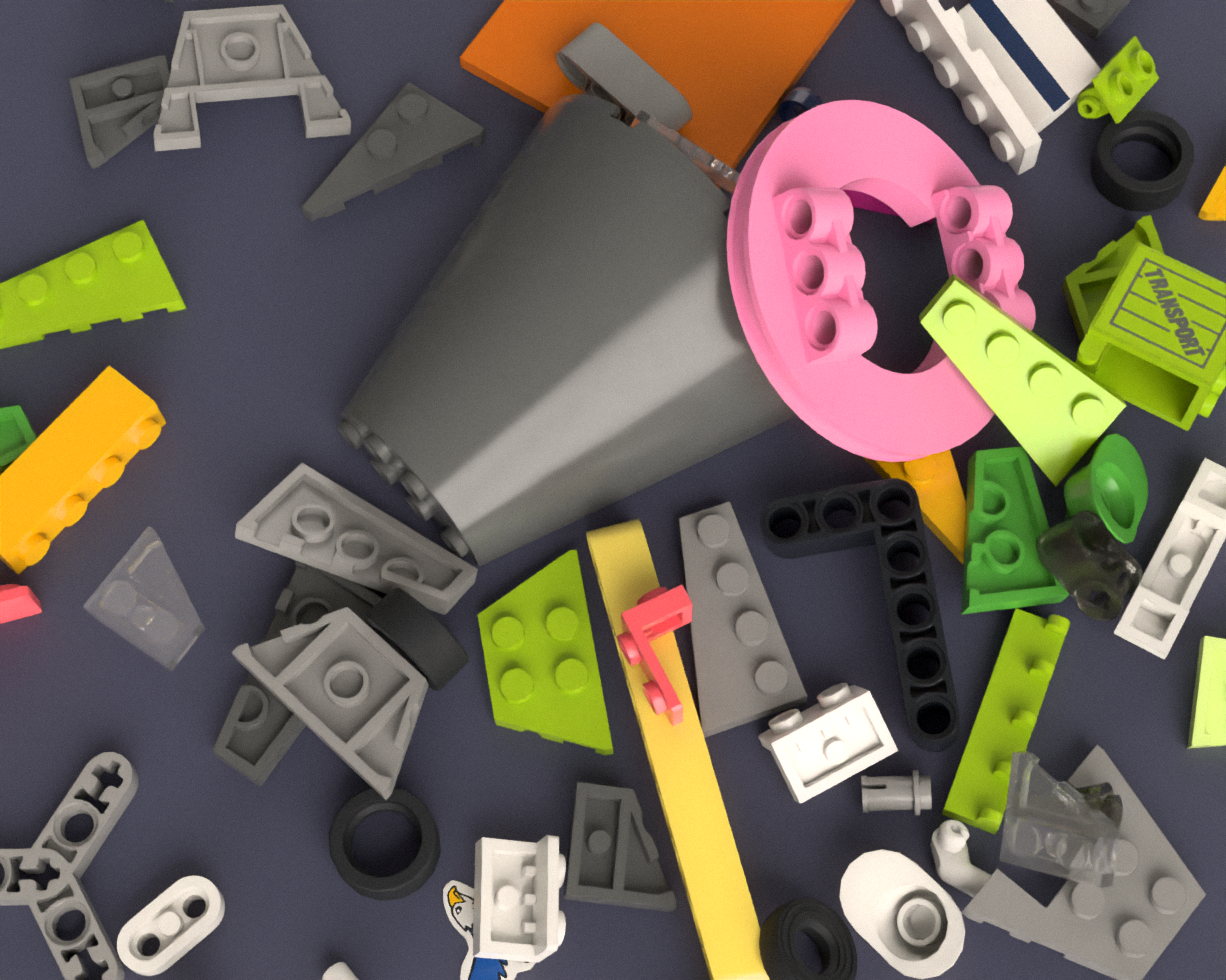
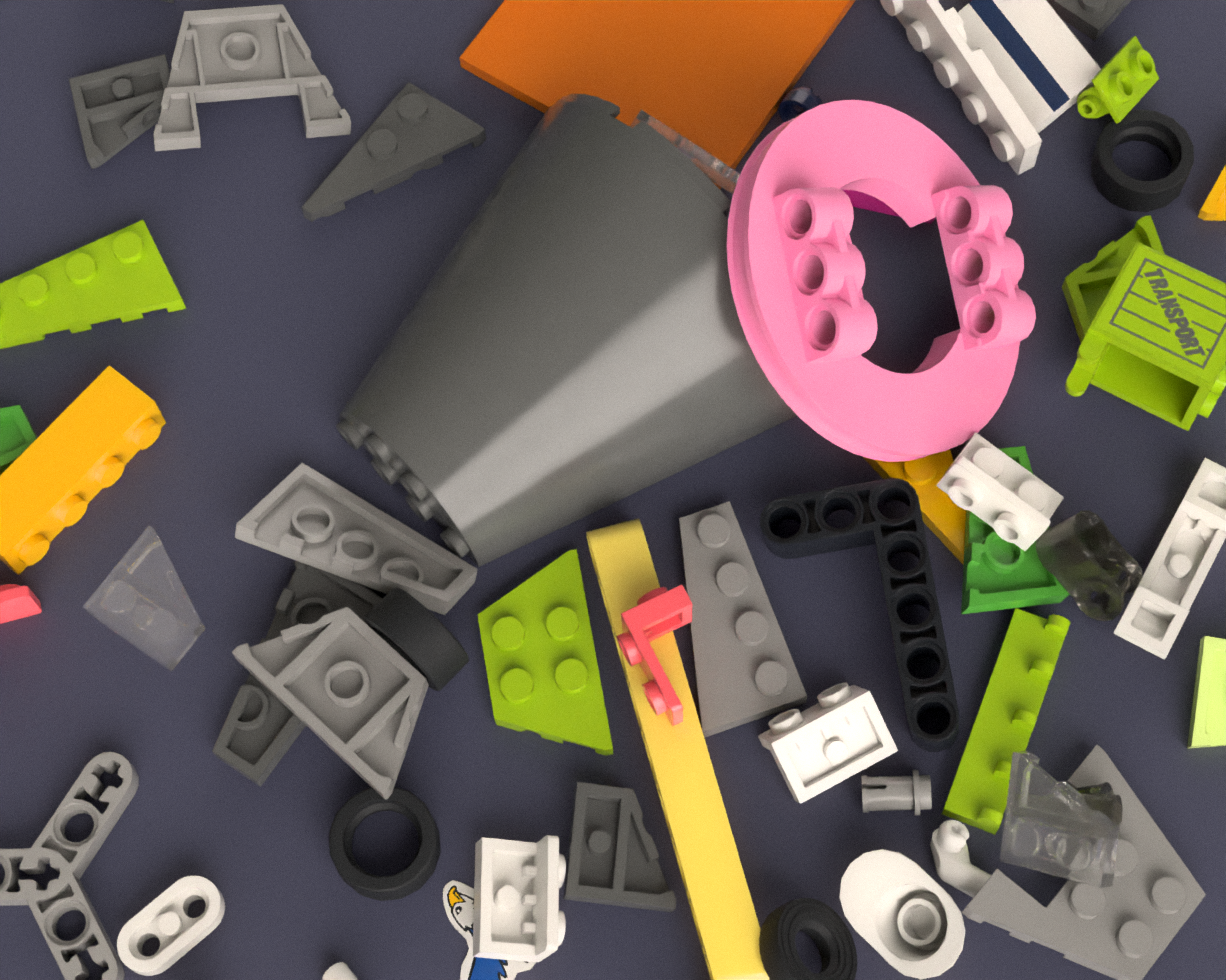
(610, 70): light grey beam -> none
(1000, 492): none -> white bracket
(1028, 384): wing -> none
(1111, 487): bright green piece -> none

